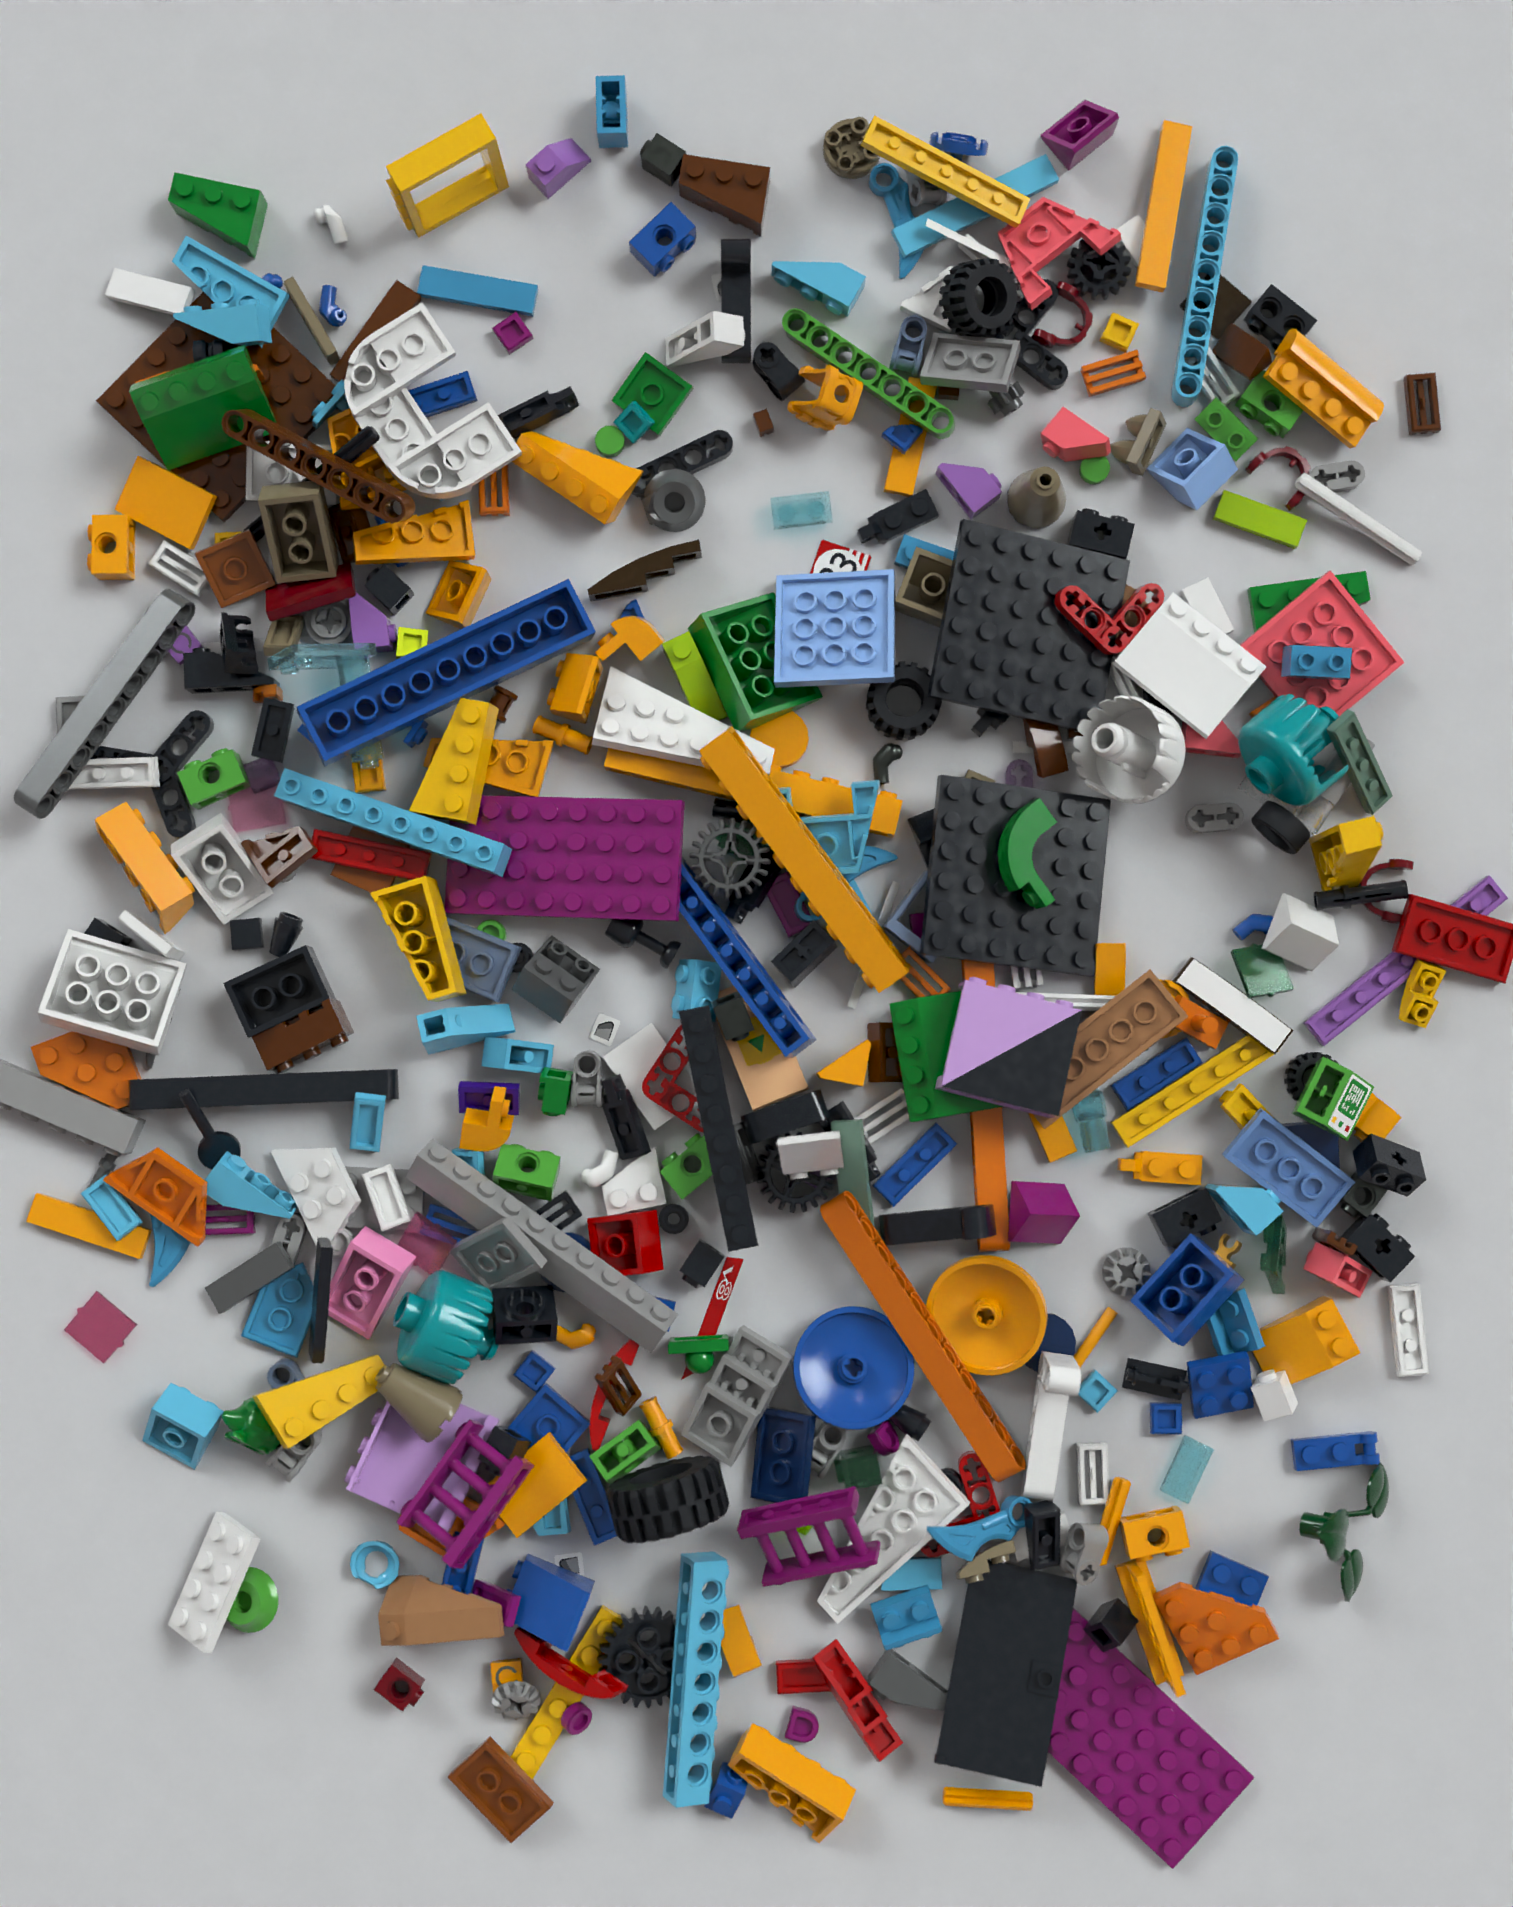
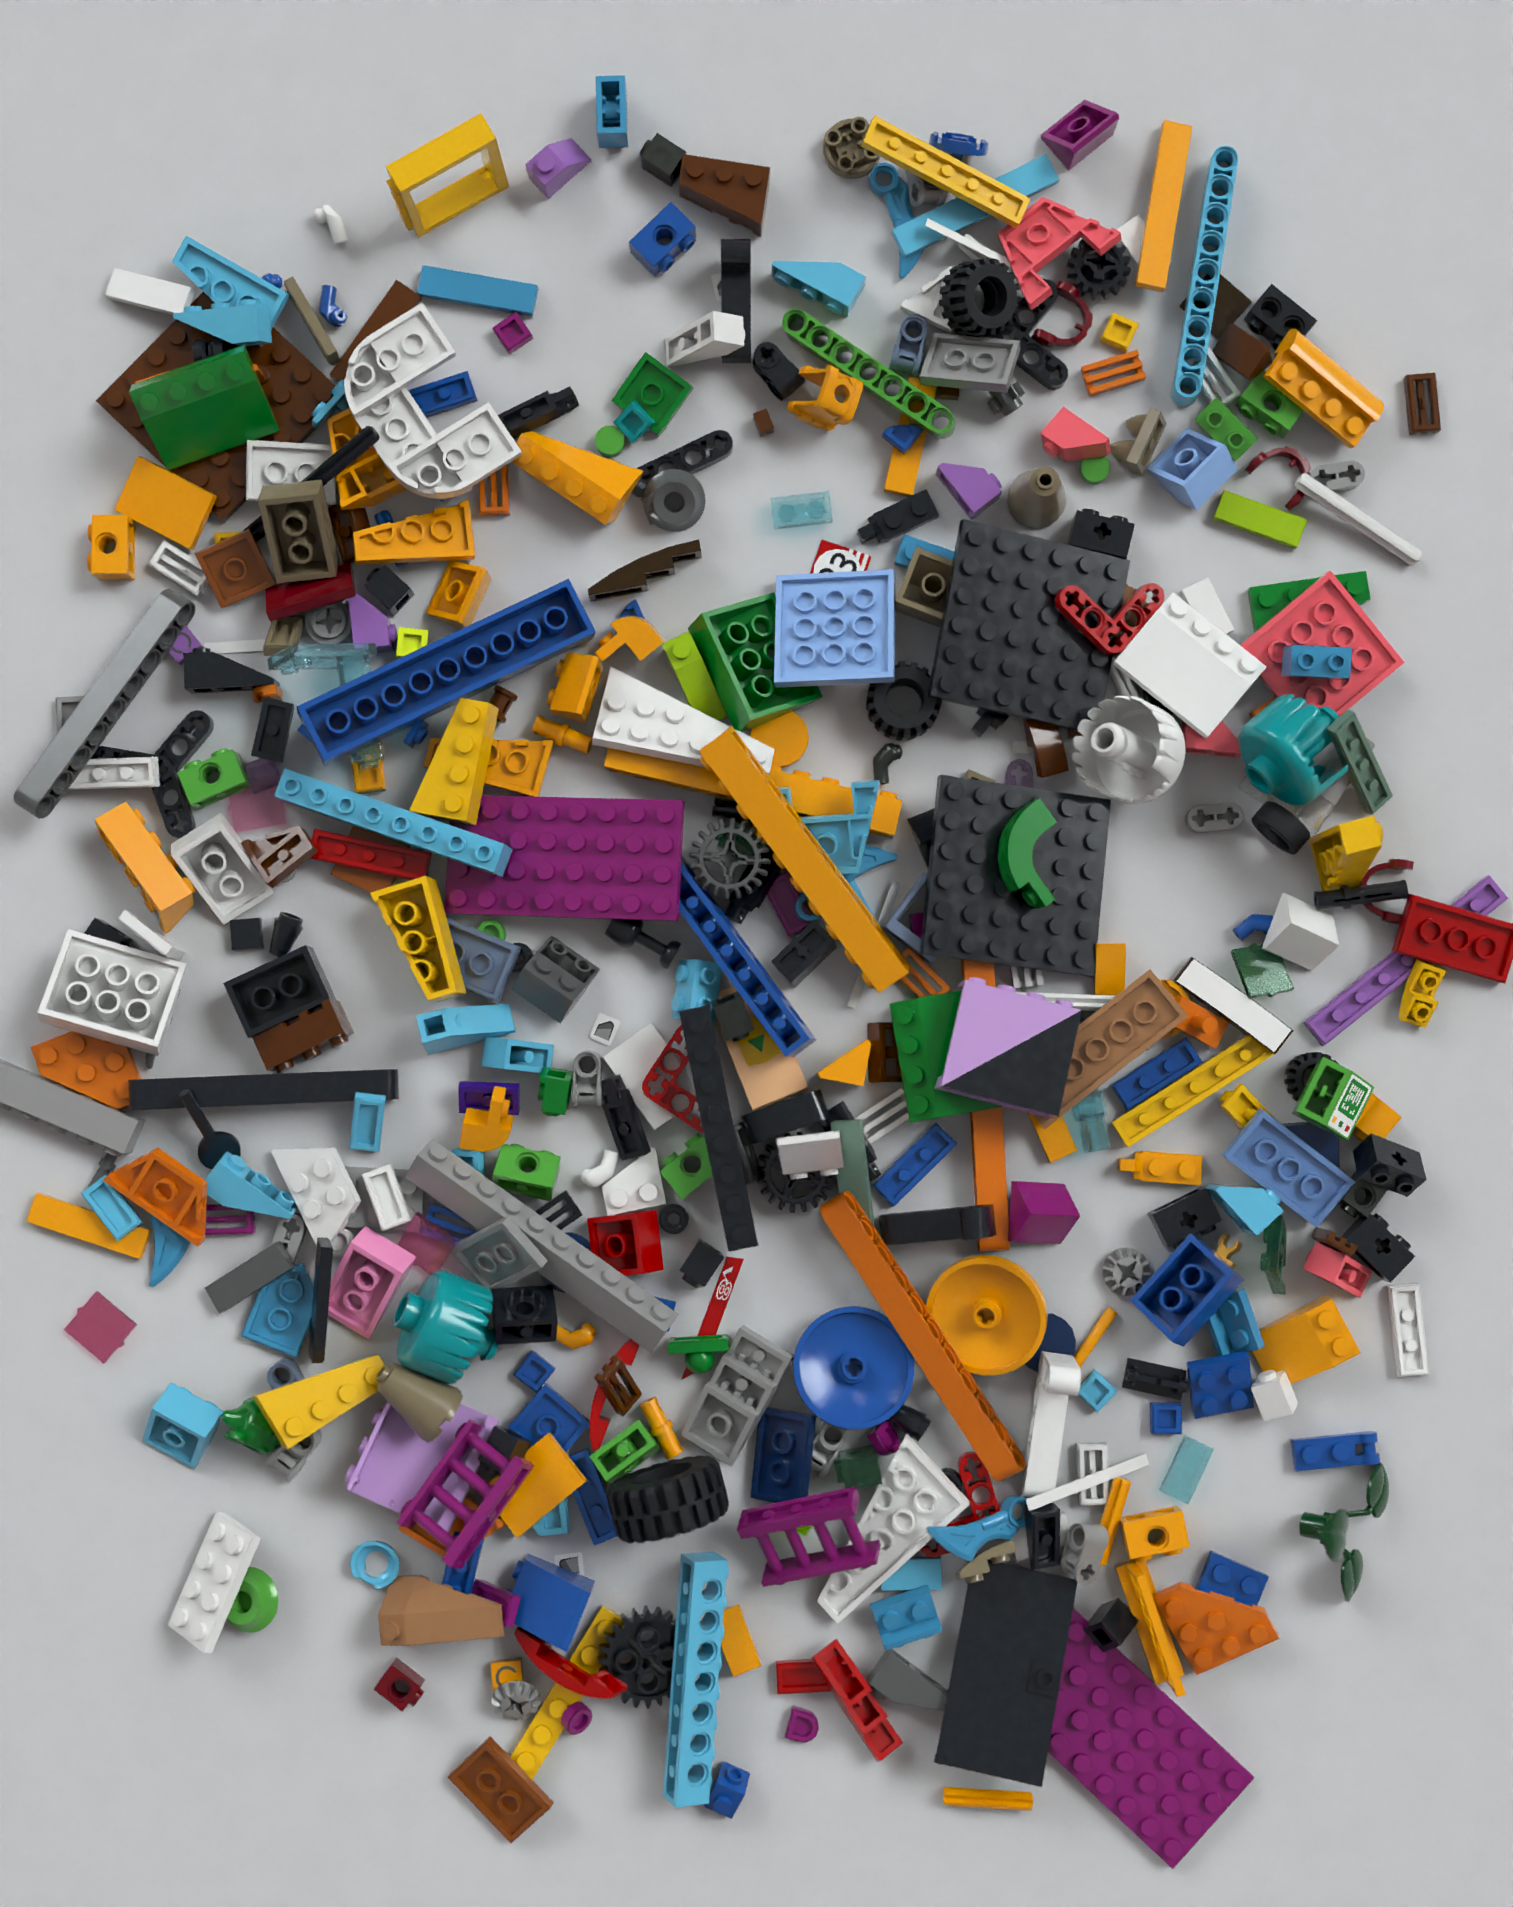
(221, 208): green wedge -> none
(237, 645): black hinge -> none
(304, 464): reddish brown beam -> none
(792, 1781): light orange wedge -> none
(1087, 1482): none -> white sticker

